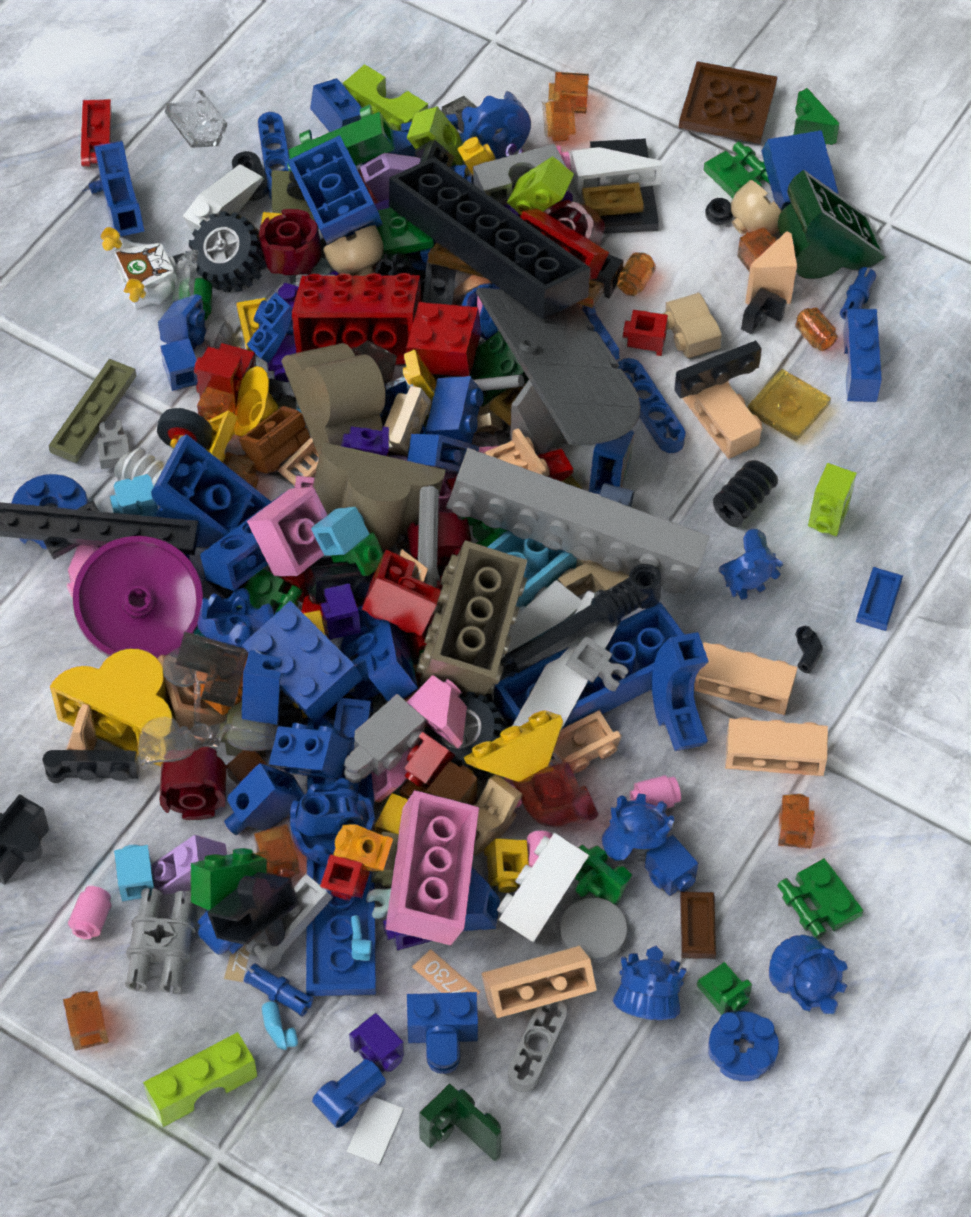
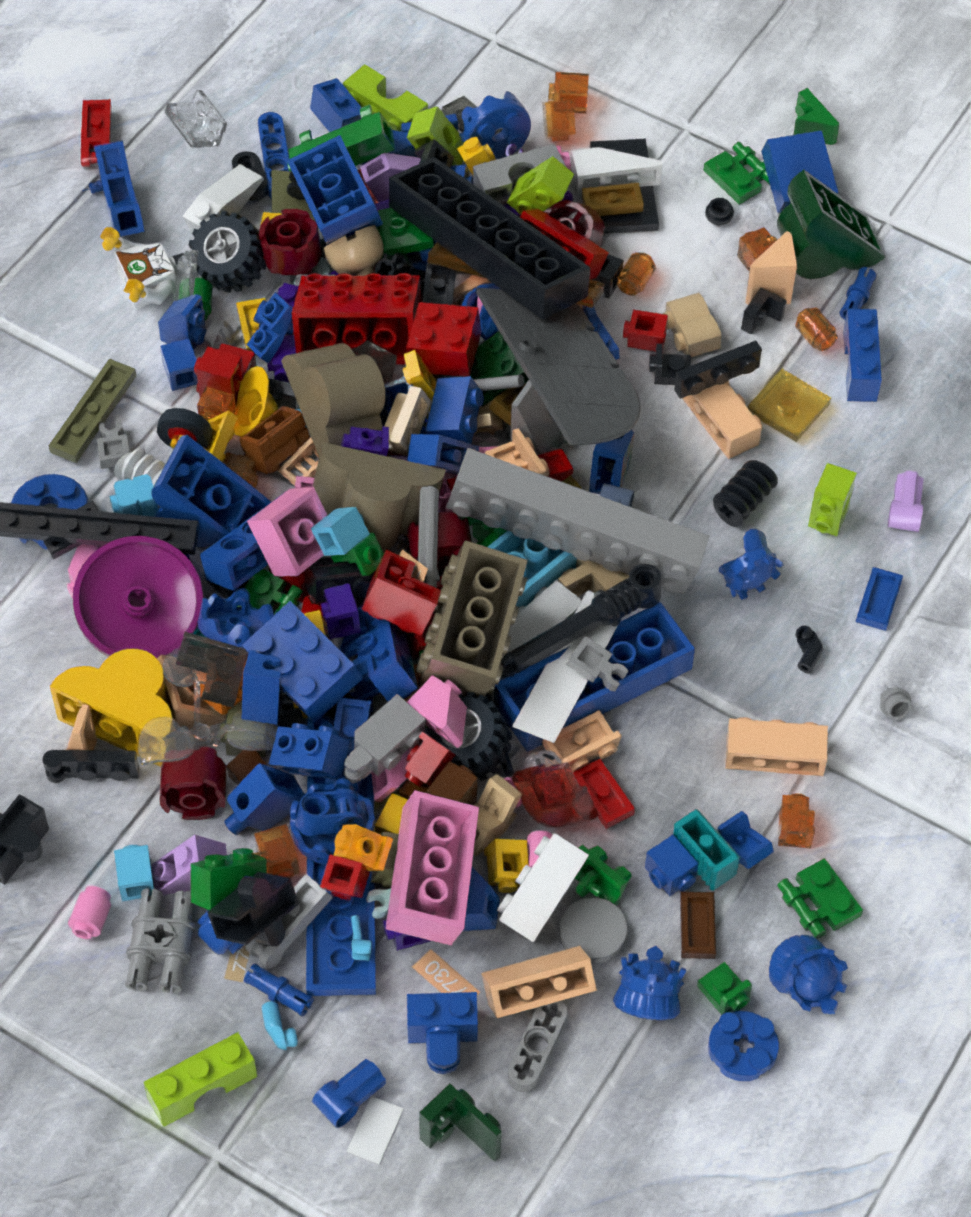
(85, 1020): clear orange brick -> none
(377, 1043): dark purple brick -> none
(520, 749): yellow slope -> none
(605, 792): none -> red plate
(636, 826): blue hair -> none
(654, 403): blue beam -> none
(658, 790): bright pink brick -> none
(666, 365): none -> black bracket
(673, 689): blue arch -> none
(714, 855): none -> teal brick
(728, 102): reddish brown plate -> none
(744, 840): none -> blue bracket
(746, 678): light nougat brick -> none
(754, 210): tan cylinder -> none
(895, 703): none -> light grey plate
(906, 507): none -> lavender piece

